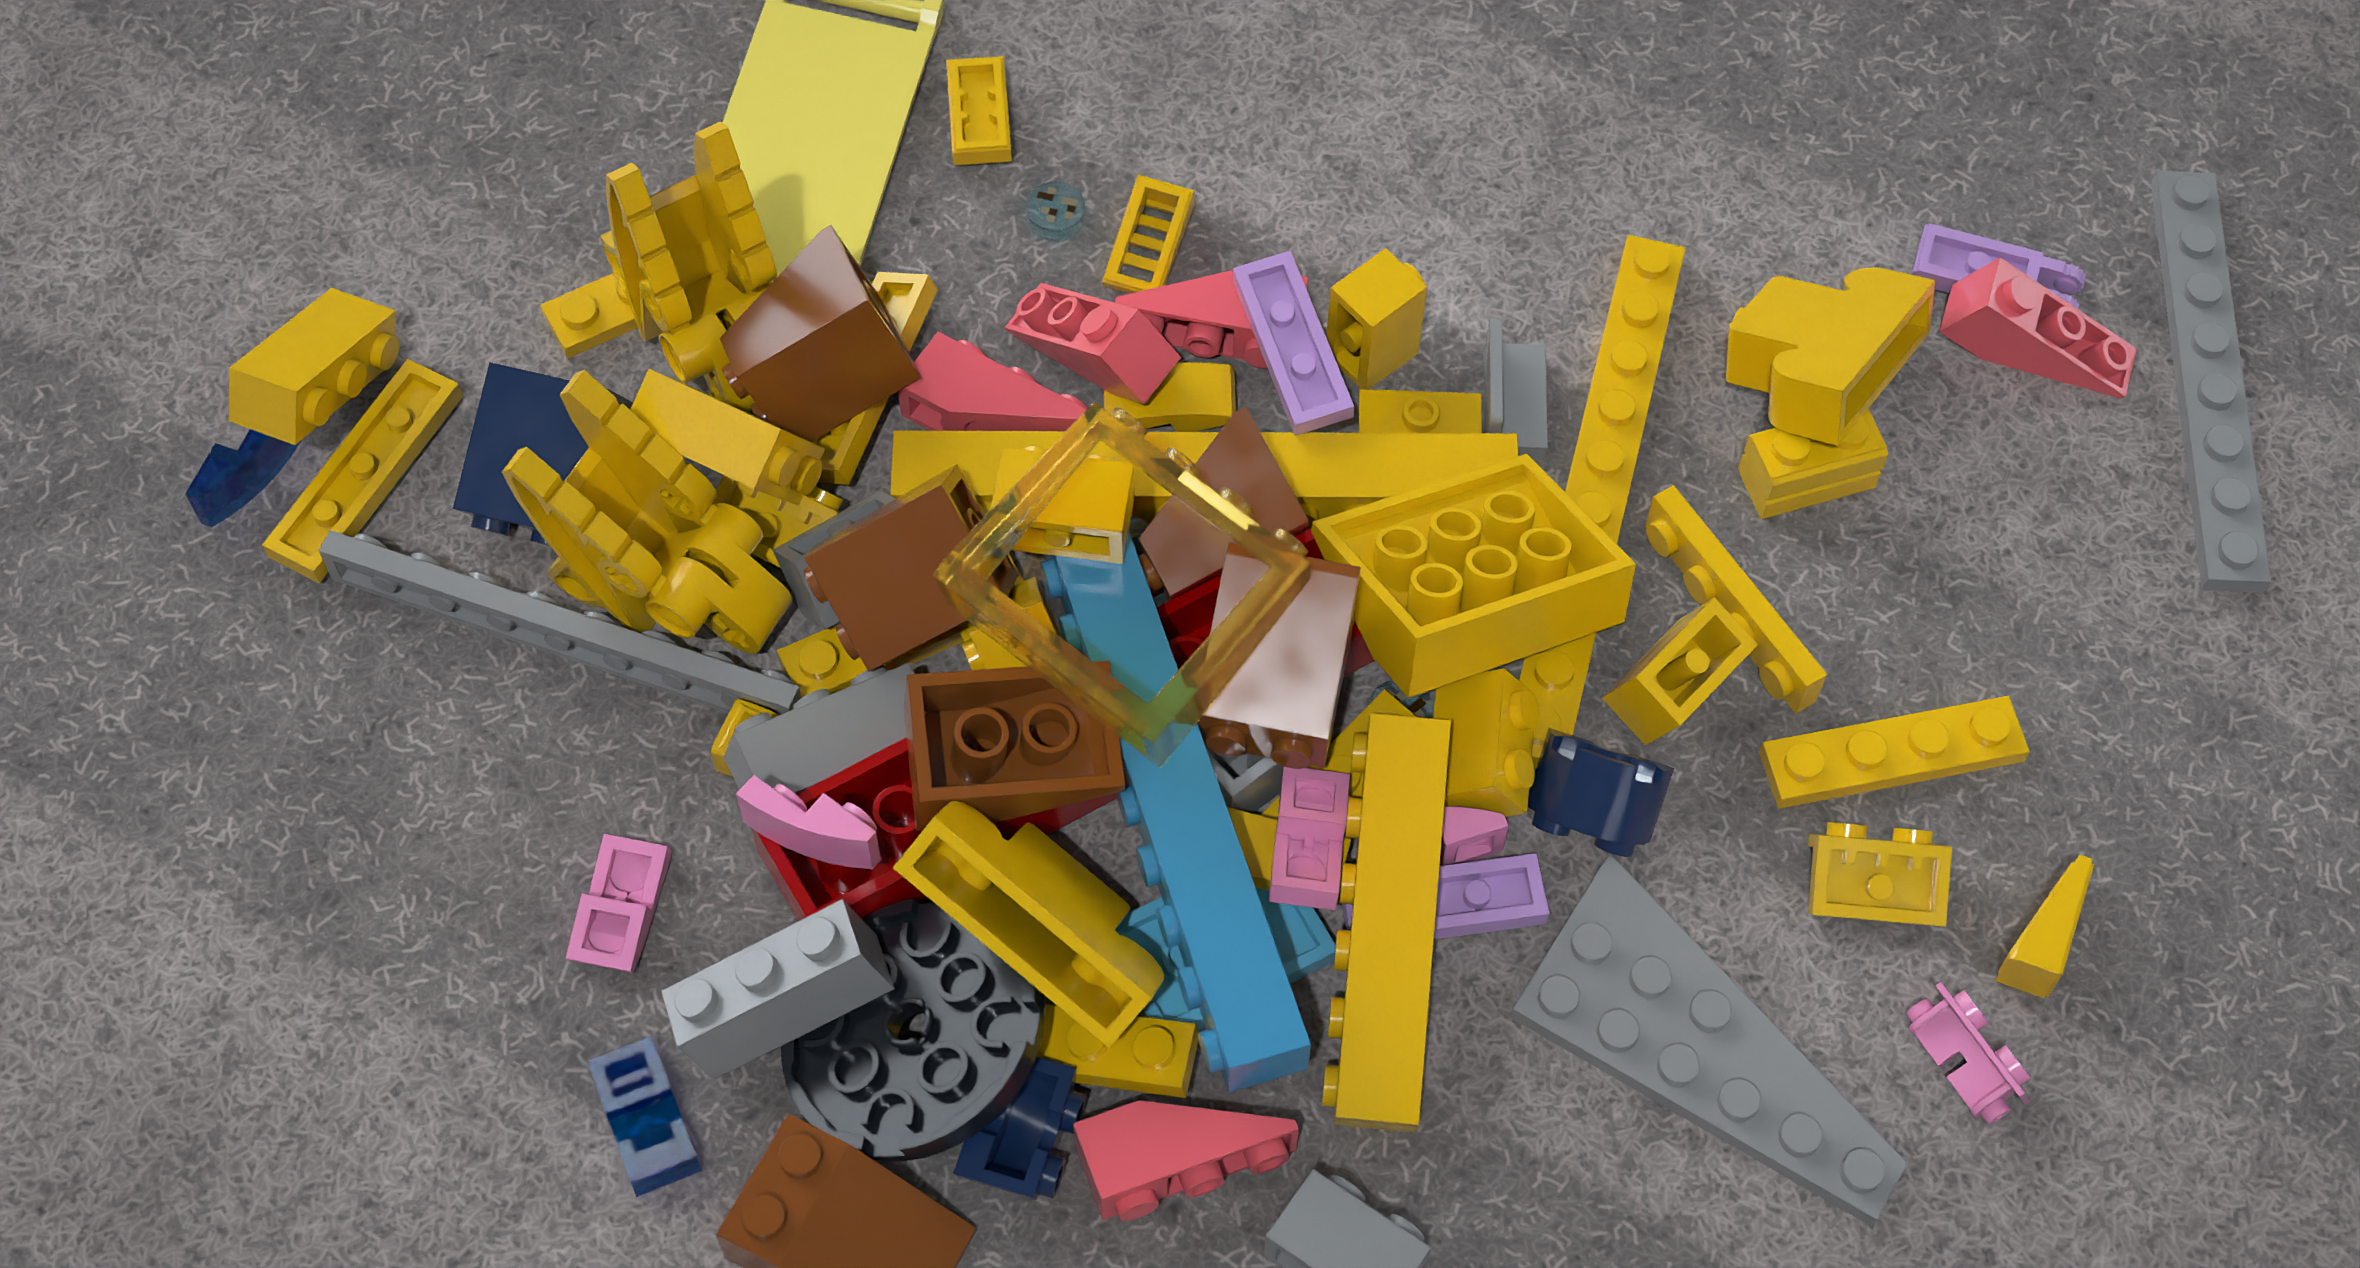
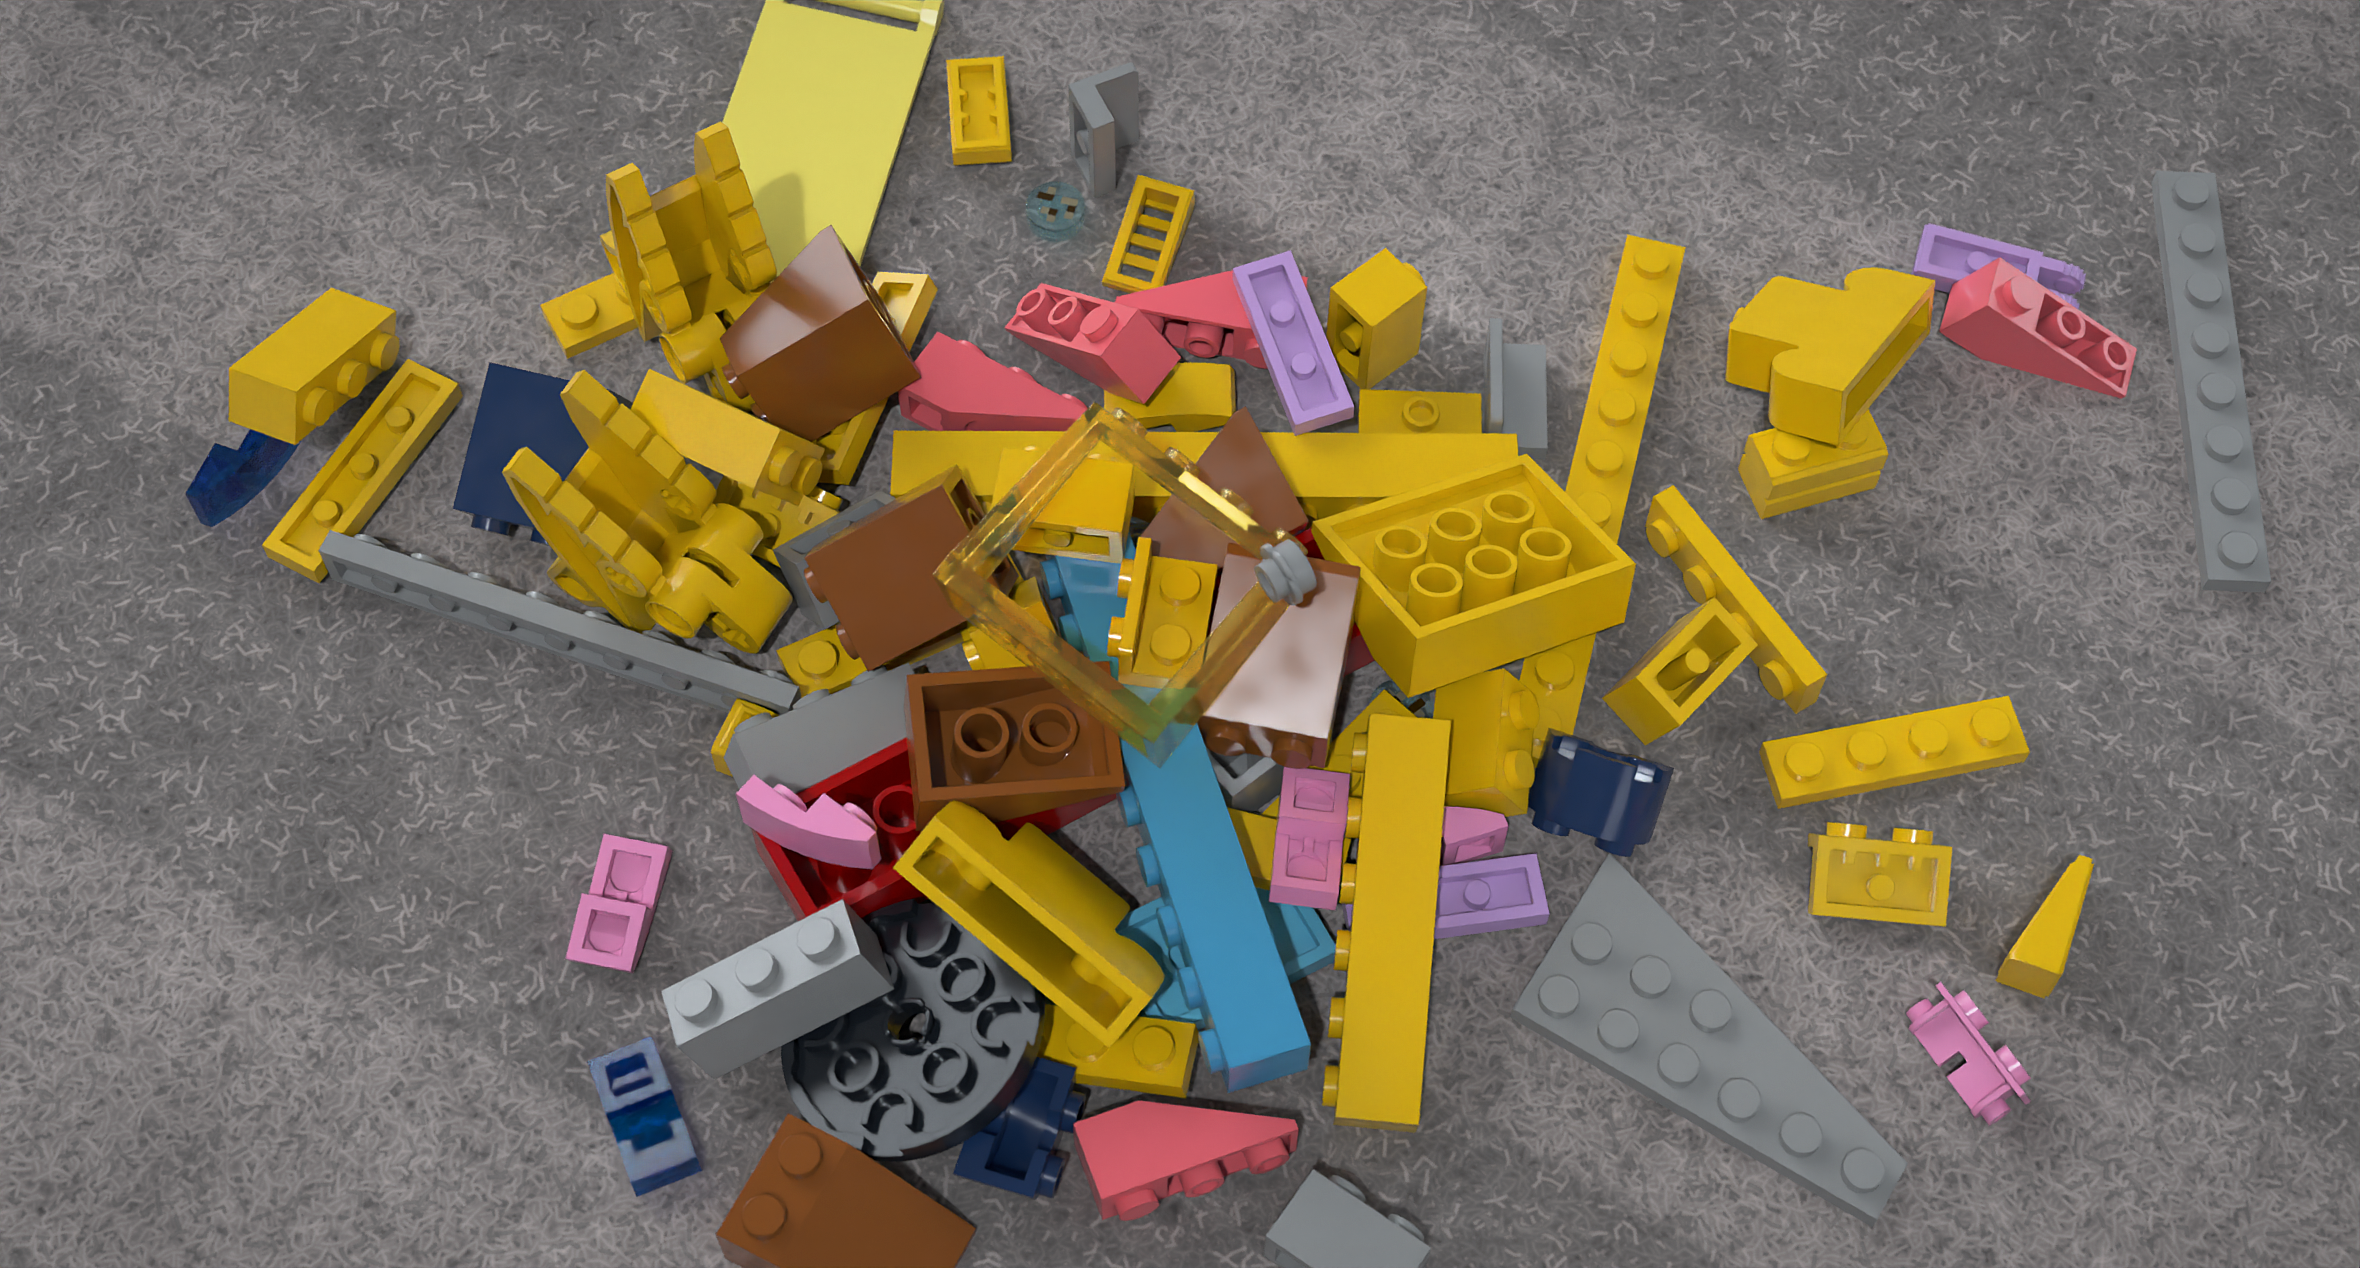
(1101, 120): none -> light grey panel
(1163, 615): none -> yellow bracket
(1285, 572): none -> light grey plate

